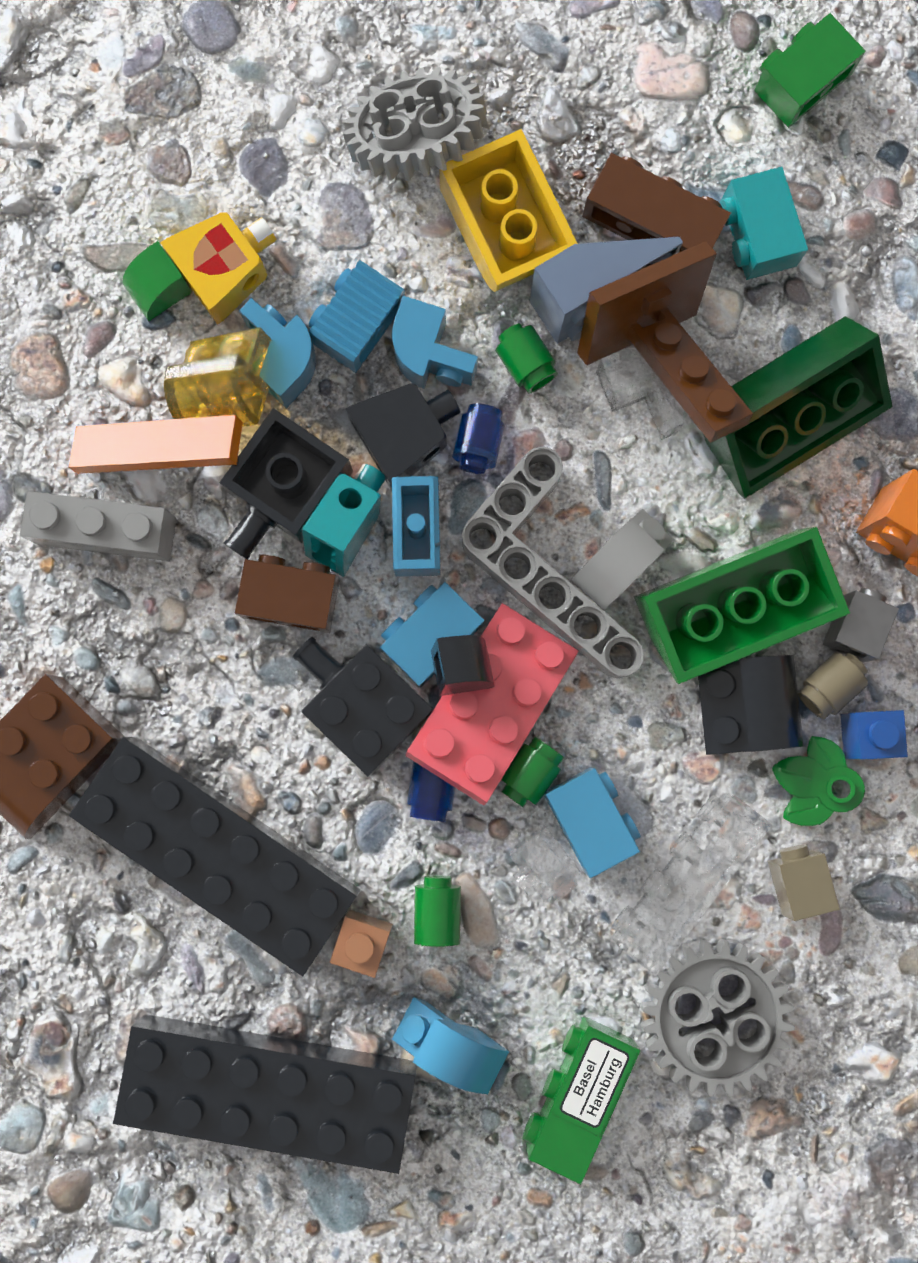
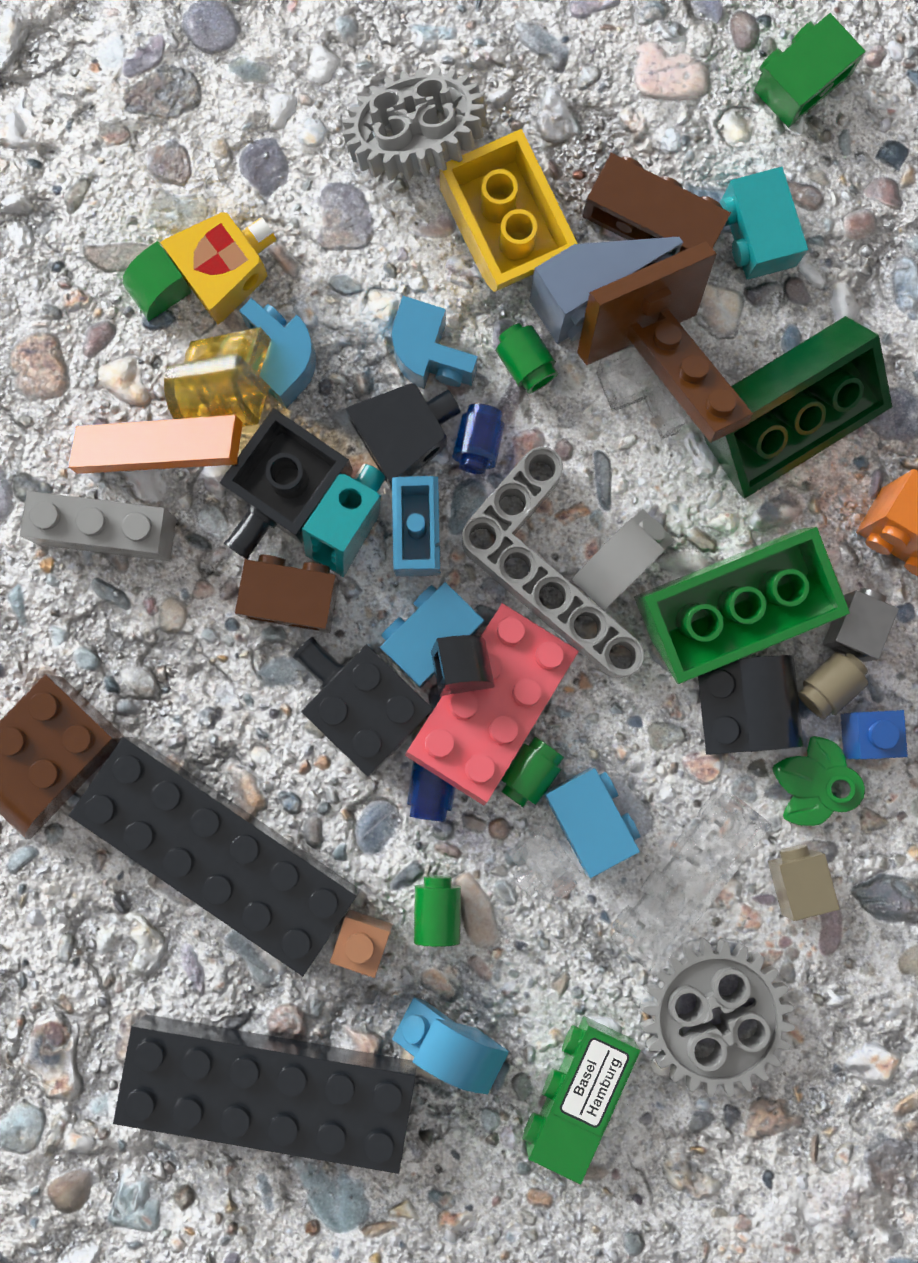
(356, 315): dark azure brick -> none

